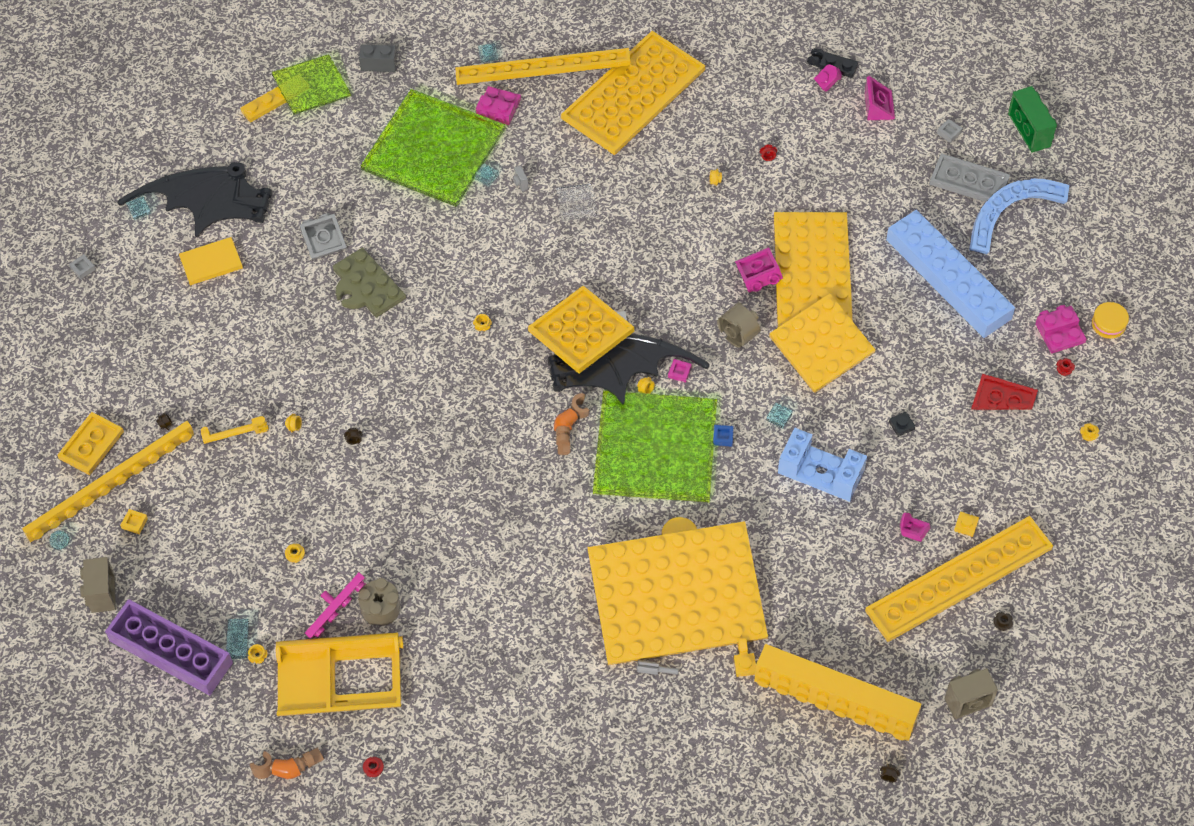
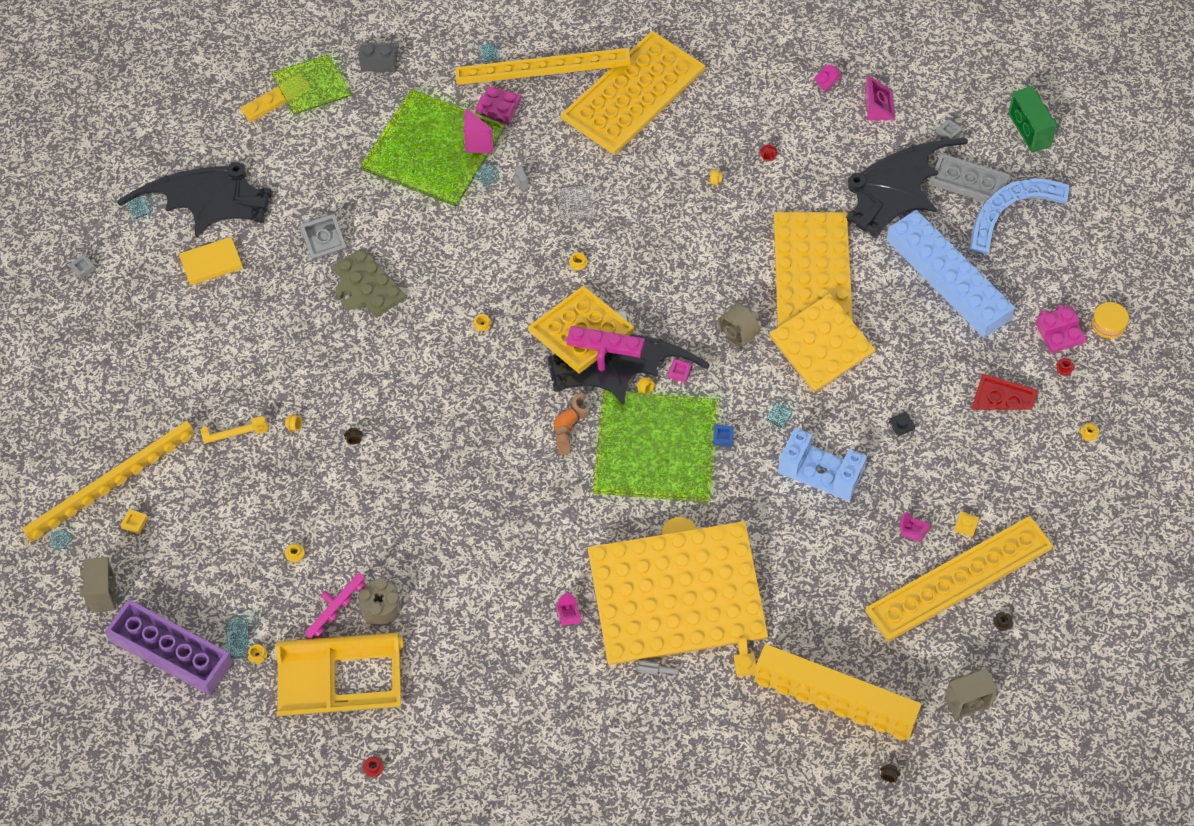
(90, 443): yellow plate -> none
(164, 421): dark brown plate -> none
(286, 768): medium nougat piece -> none
(477, 134): none -> dark pink slope
(568, 610): none -> dark pink plate
(578, 257): none -> yellow plate
(604, 343): none -> dark pink plate
(759, 270): dark pink plate -> none
(846, 65): black hinge -> none
(894, 186): none -> black animal

